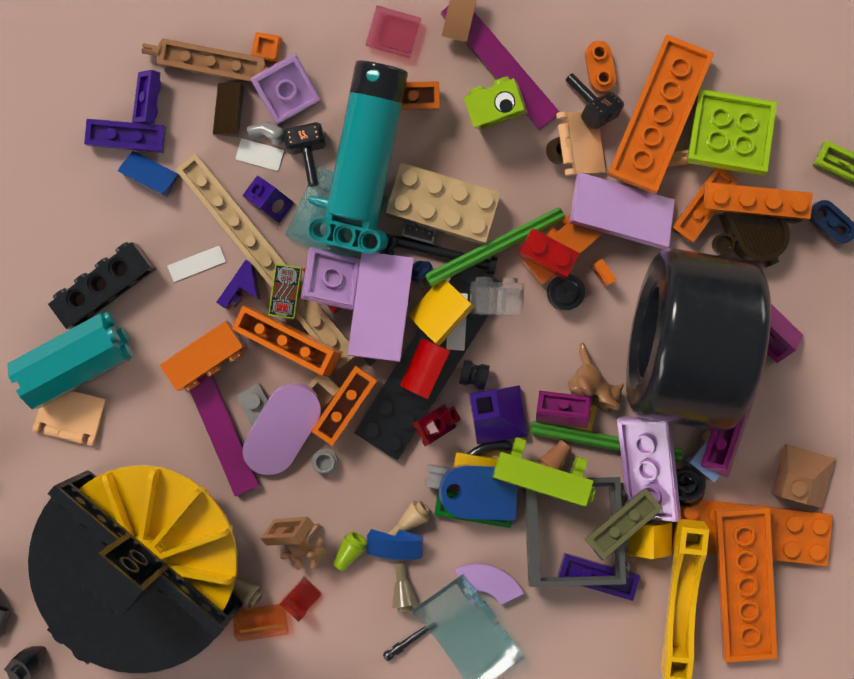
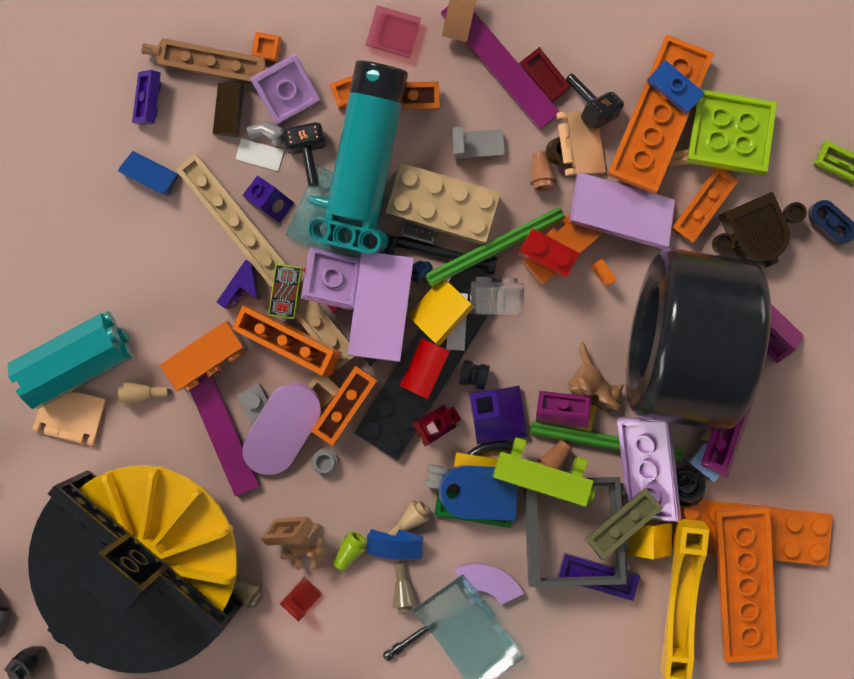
(64, 300): black brick -> none
(125, 135): dark purple plate -> none
(135, 393): none -> tan cone
(196, 263): white sticker -> none
(260, 623): clear orange slope -> none
(341, 91): none -> orange tile
(477, 143): none -> light grey bracket
(495, 104): lime brick -> none
(542, 174): none -> nougat cone
(545, 74): none -> dark red tile
(566, 293): black wheel -> none
(600, 66): orange plate -> none
(675, 87): none -> blue plate
(757, 201): orange plate -> none
(803, 476): medium nougat slope -> none

